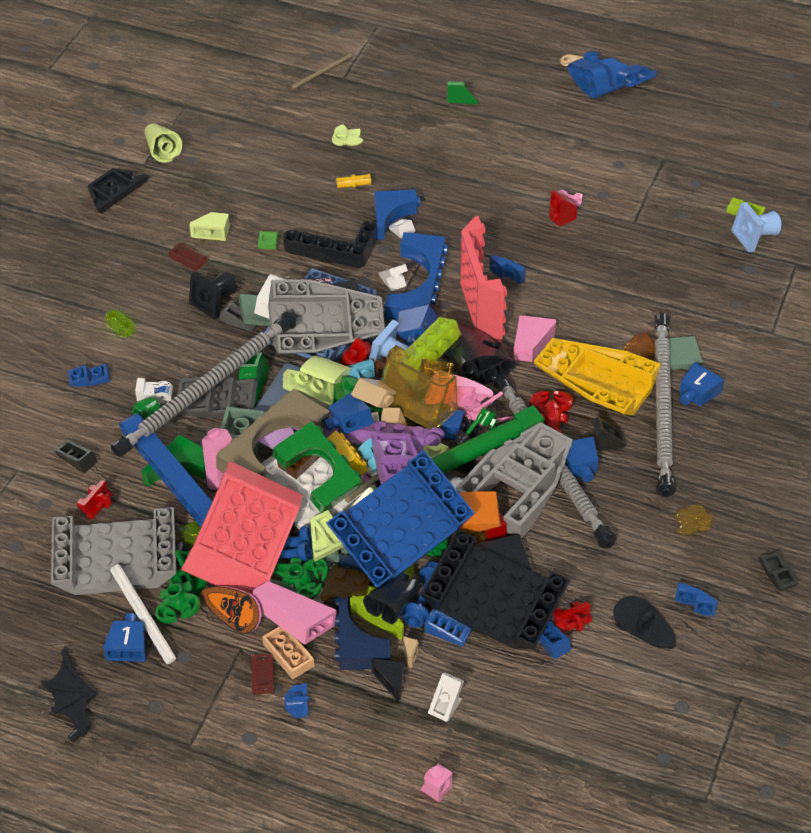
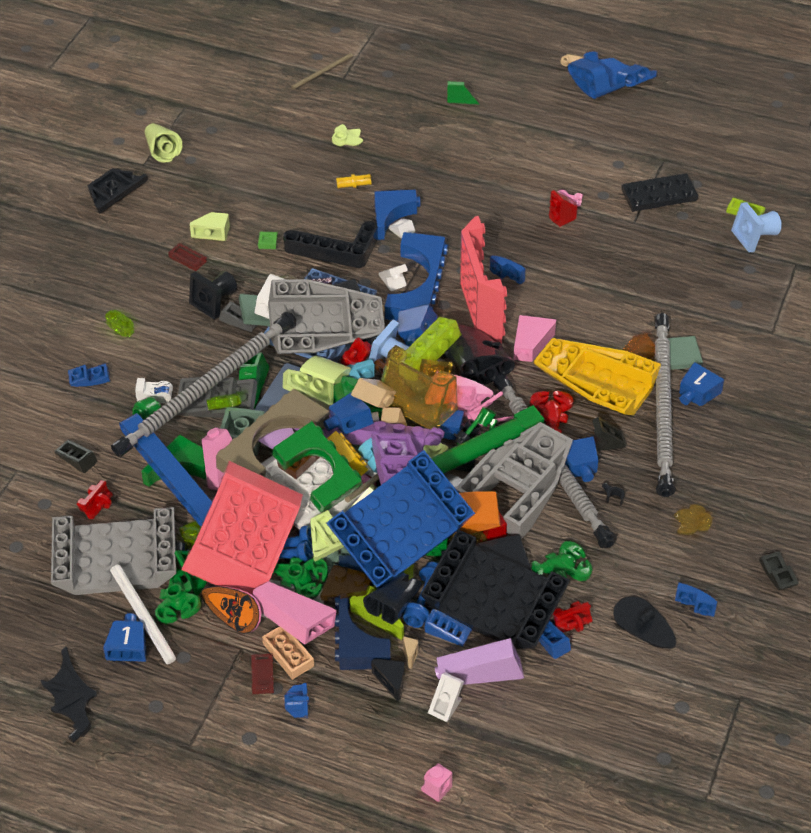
(223, 401): none -> clear neon green beam
(483, 663): none -> lavender slope
(565, 562): none -> green animal
(611, 491): none -> black piece
(659, 192): none -> black piece

